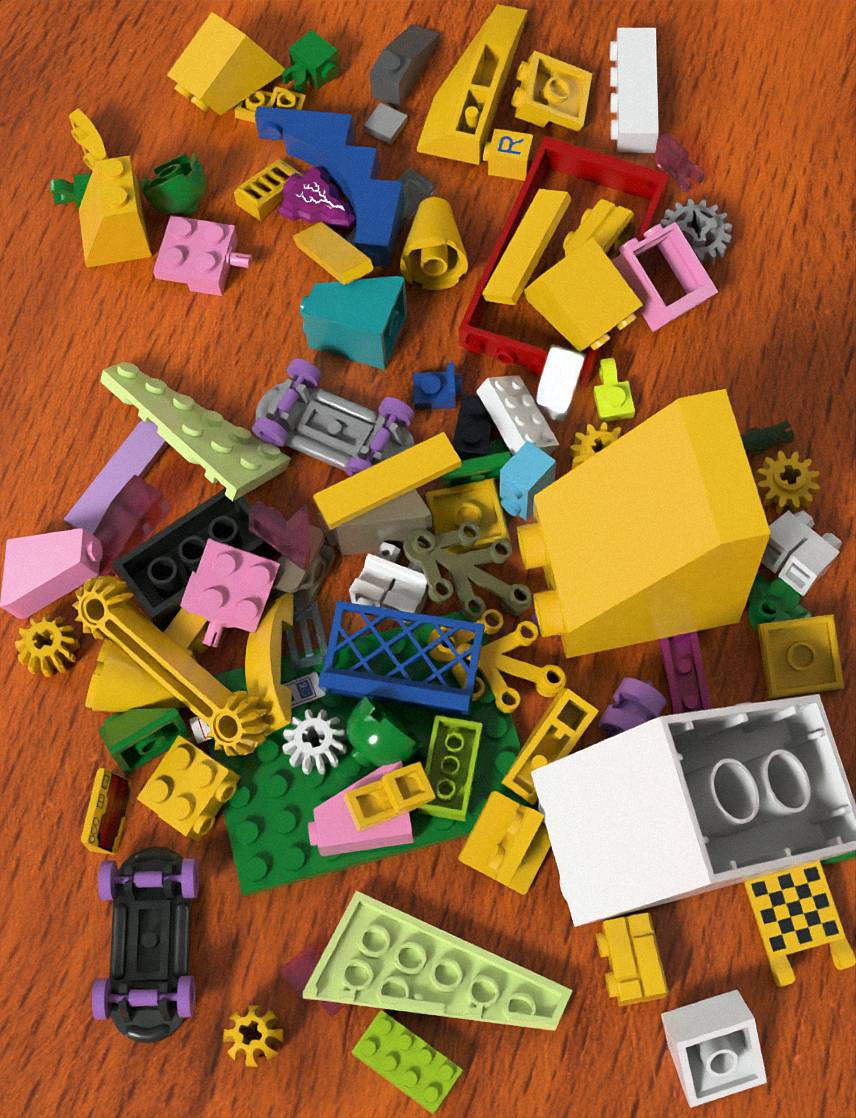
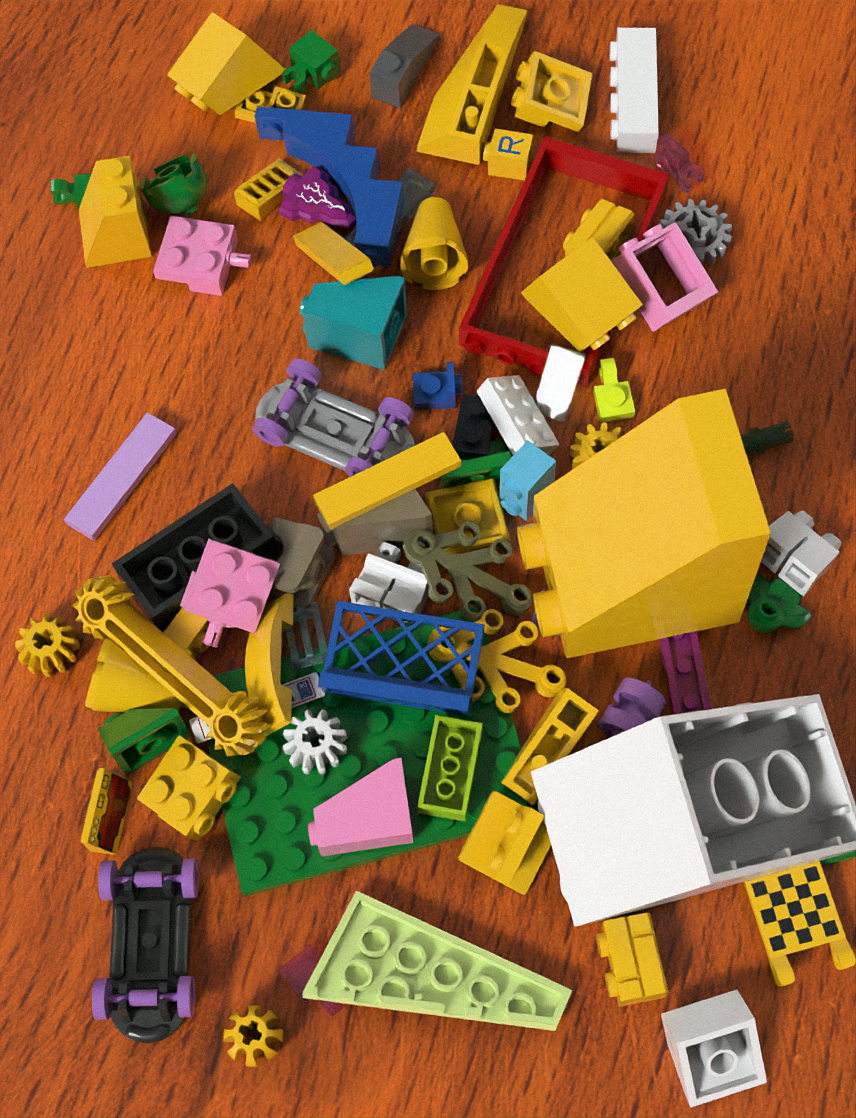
(47, 568): bright pink slope -> none
(88, 137): yellow slope -> none
(129, 521): clear pink slope -> none
(197, 433): yellowish green wing -> none
(288, 537): clear pink slope -> none
(379, 735): green cylinder -> none
(385, 123): light grey tile -> none
(390, 797): yellow slope -> none
(407, 1062): lime piece -> none
(527, 247): yellow tile -> none
(776, 481): yellow gear -> none
(800, 656): yellow tile -> none

